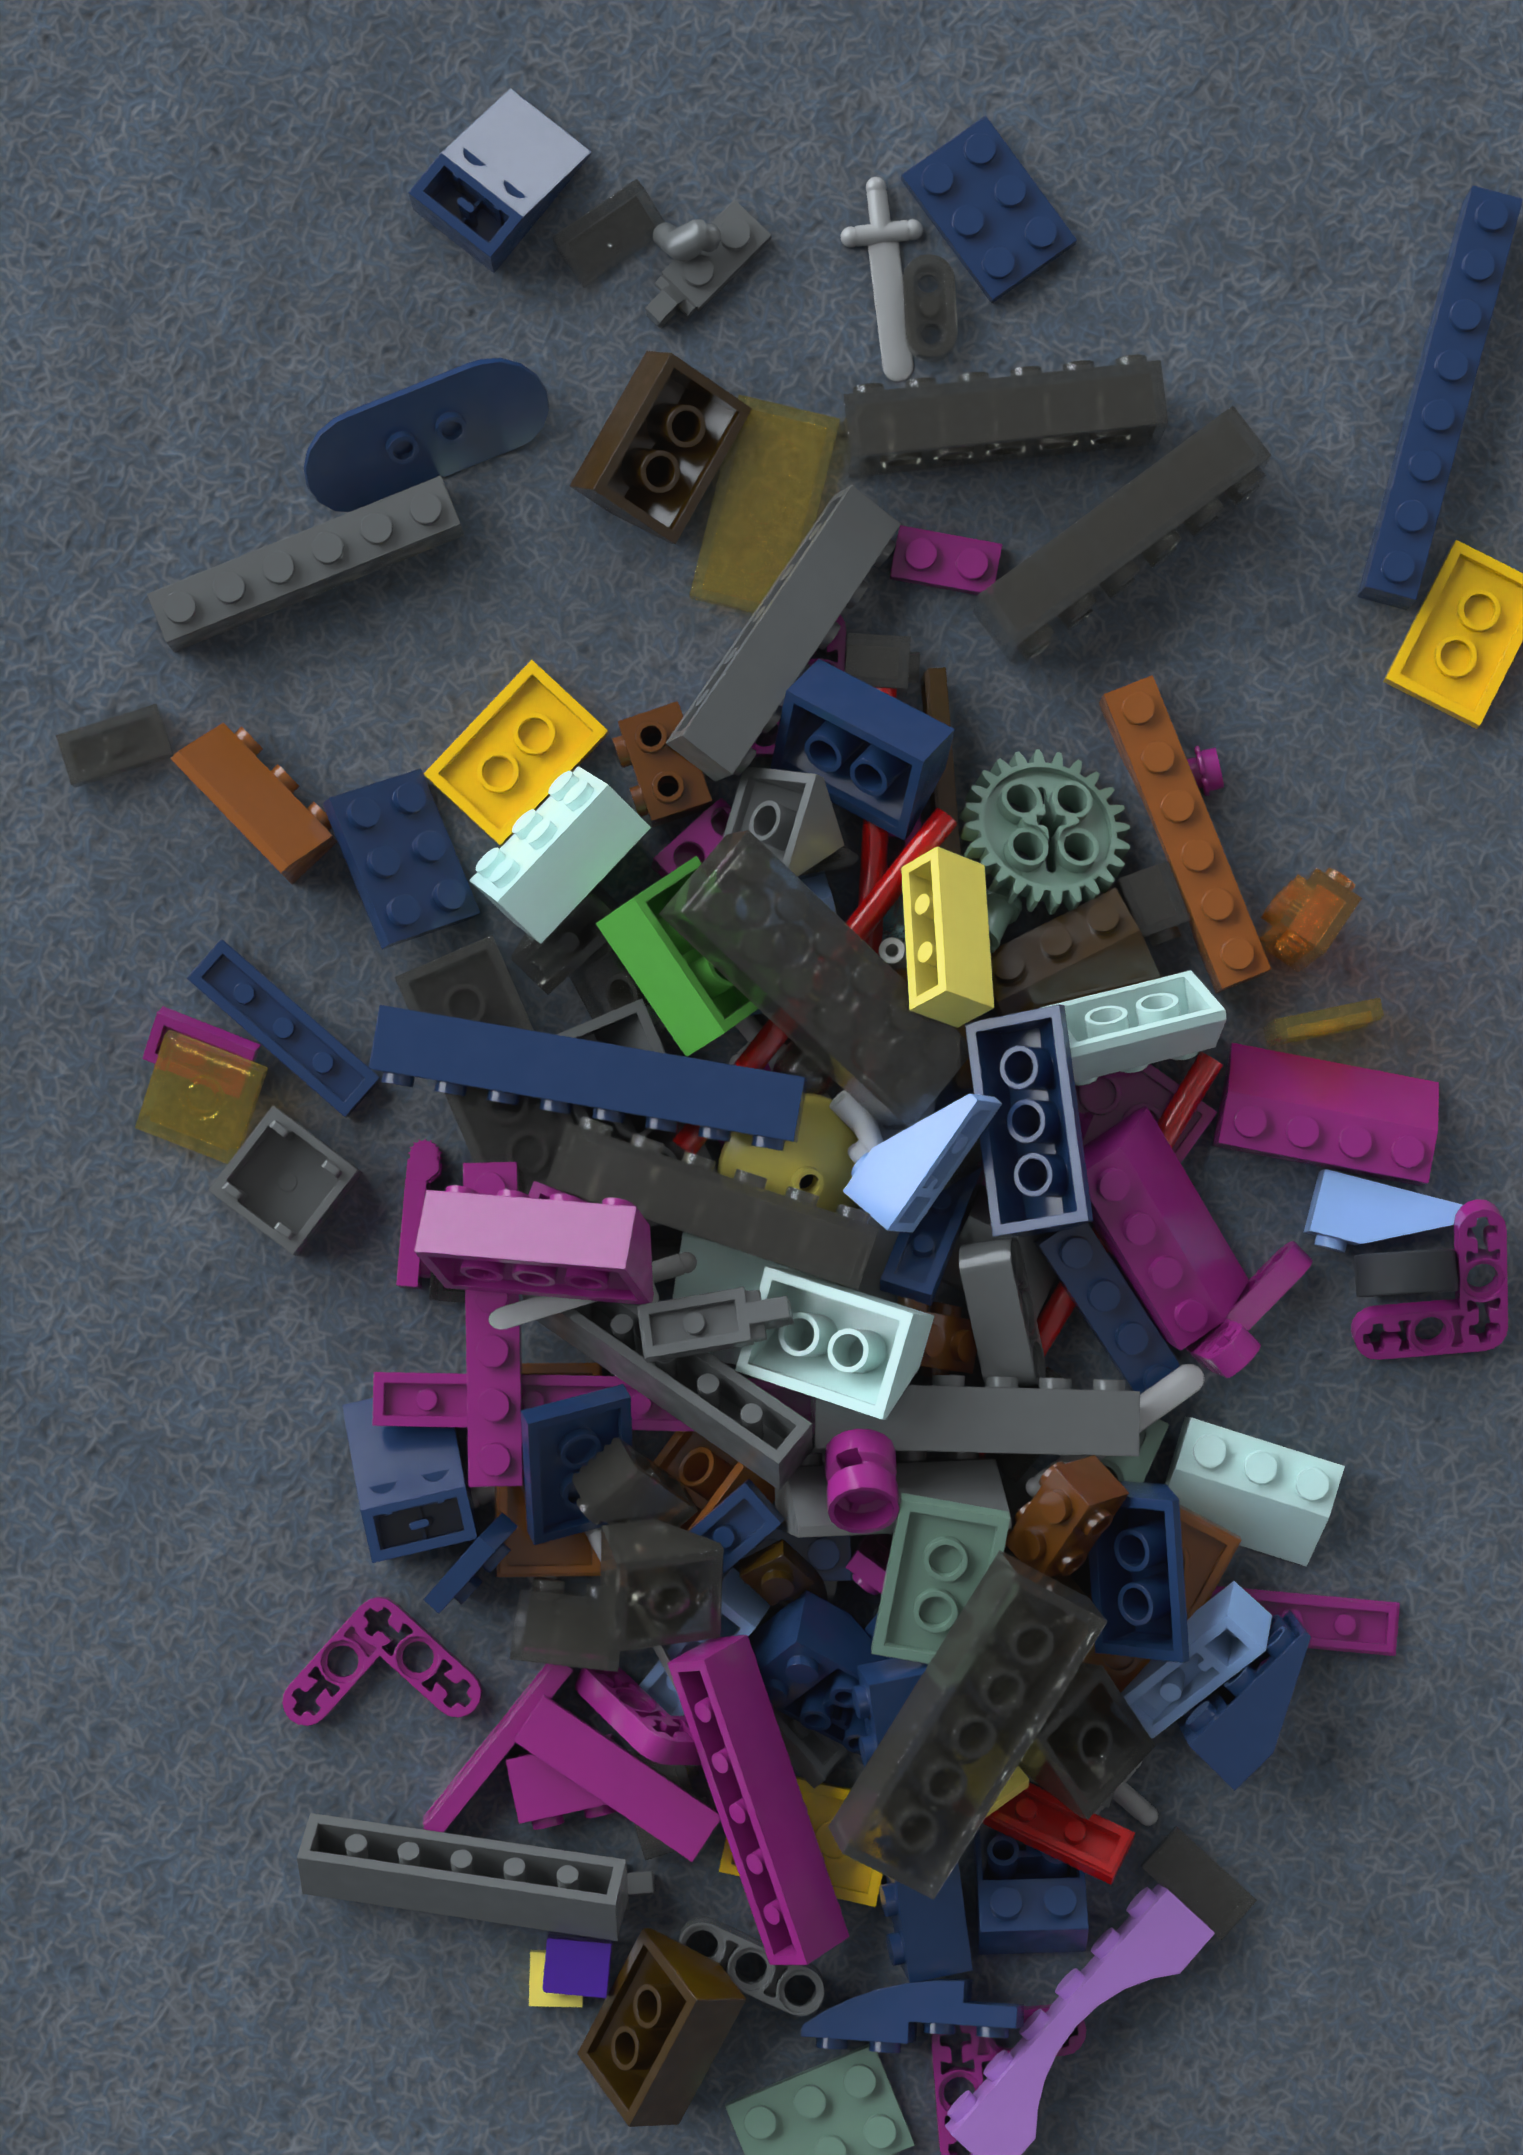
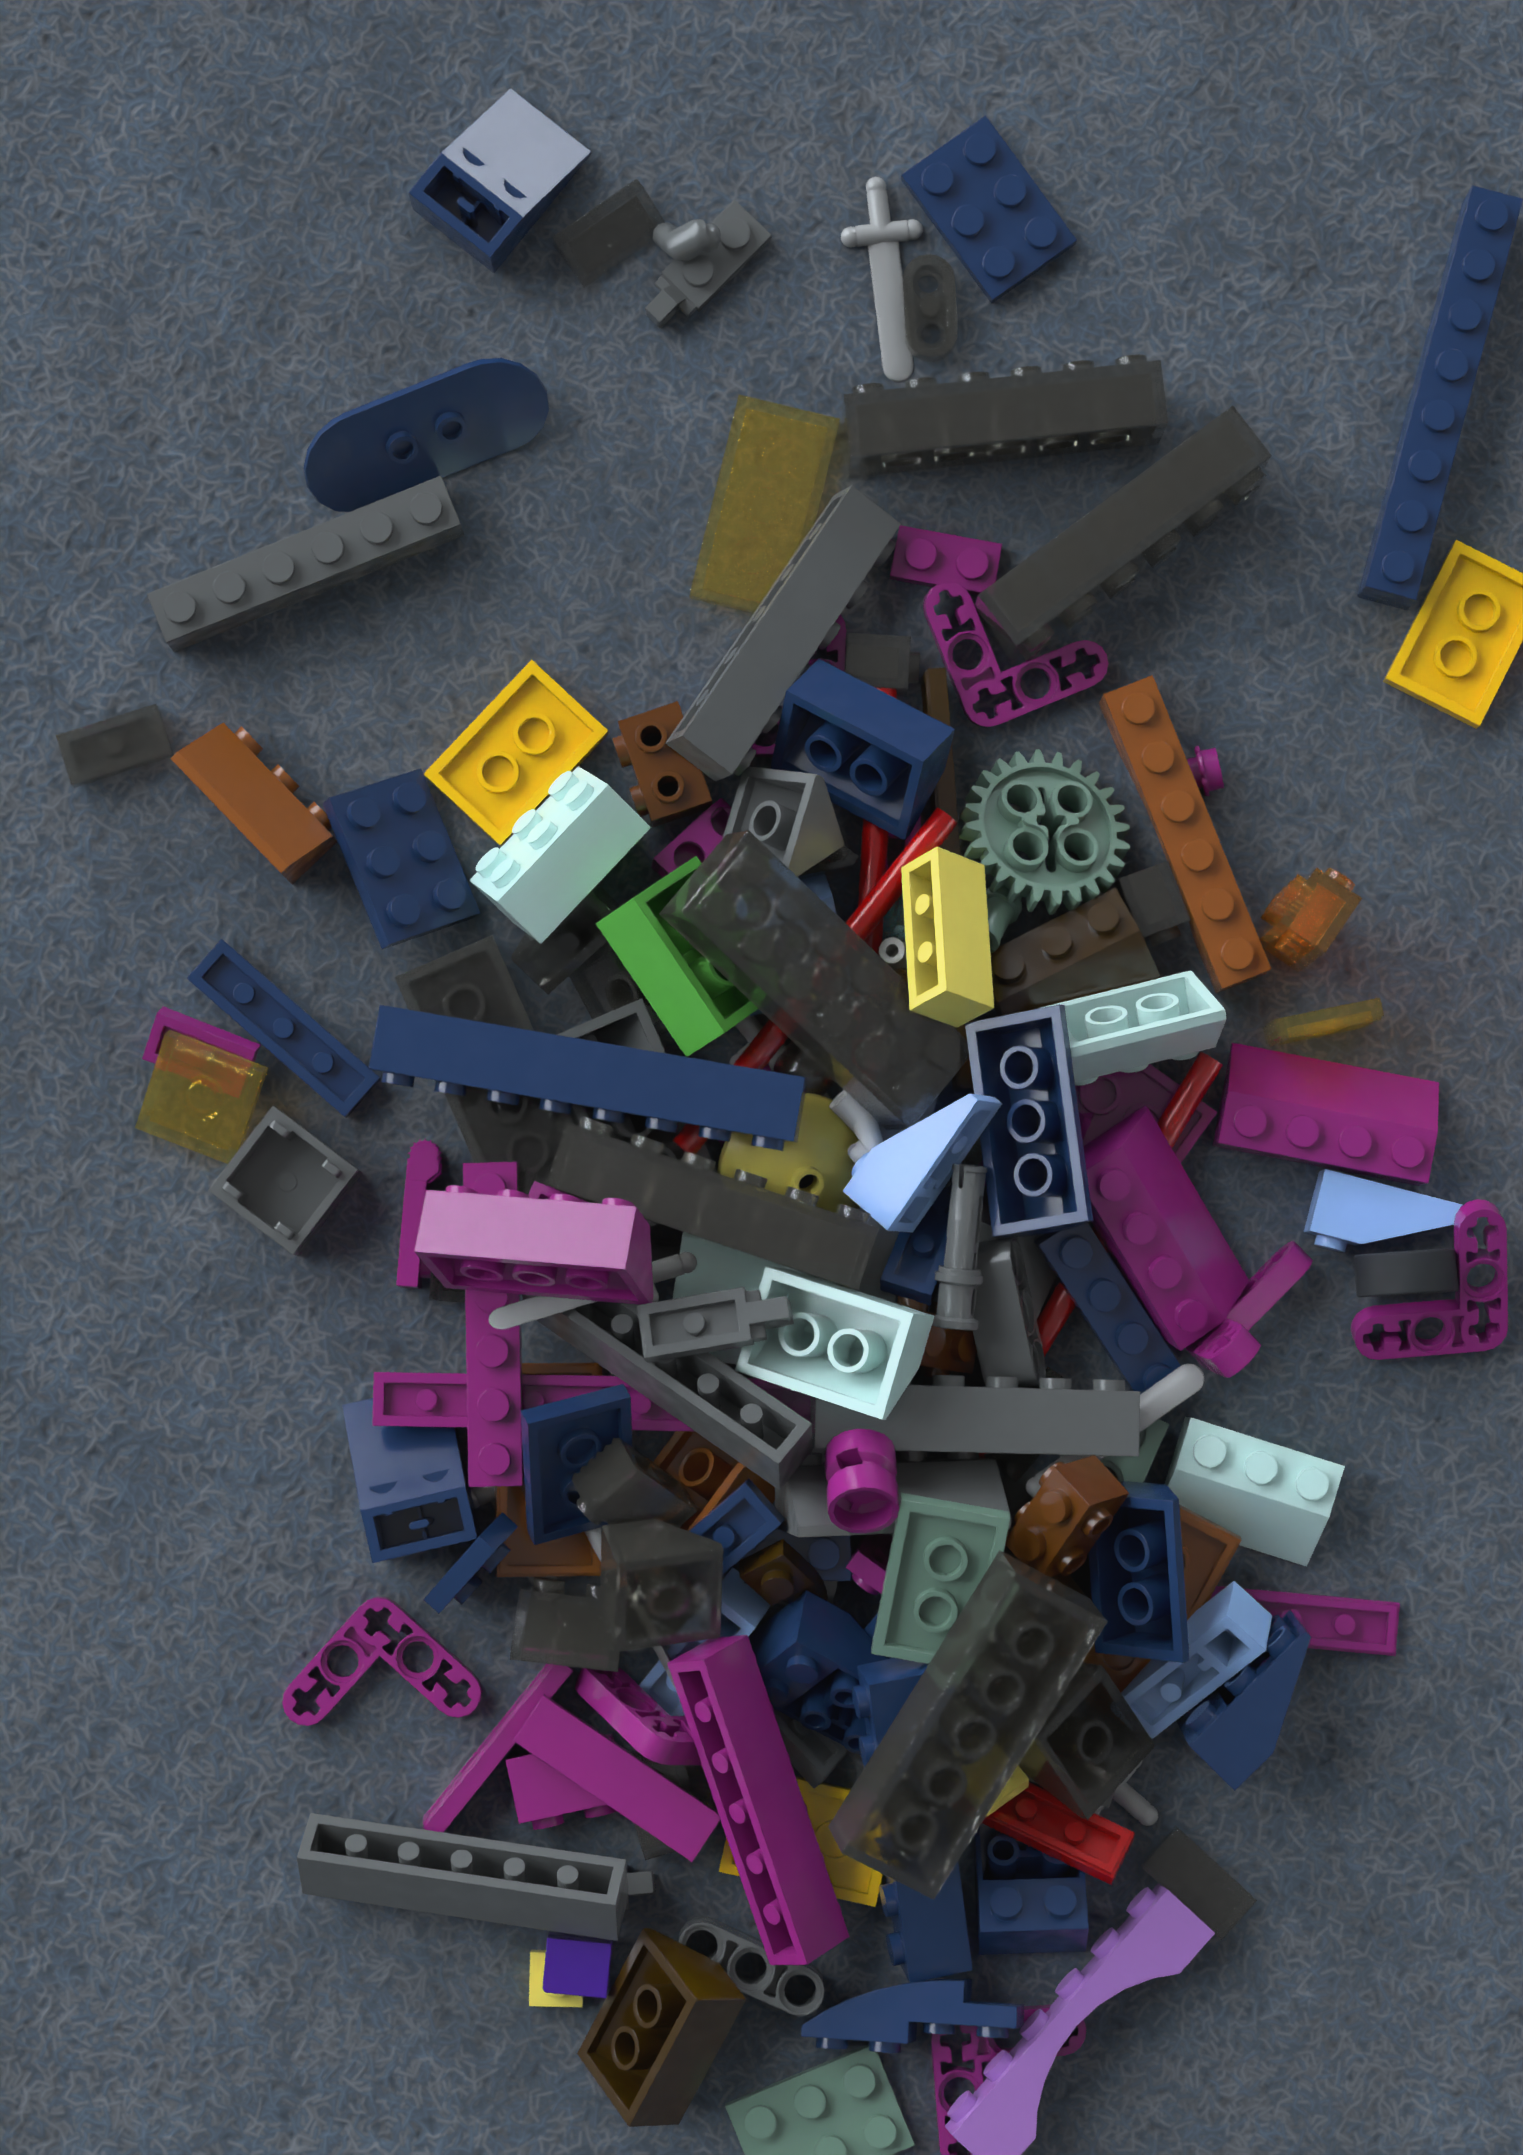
(661, 446): dark brown slope -> none
(960, 1273): none -> dark grey pin
(988, 674): none -> magenta beam

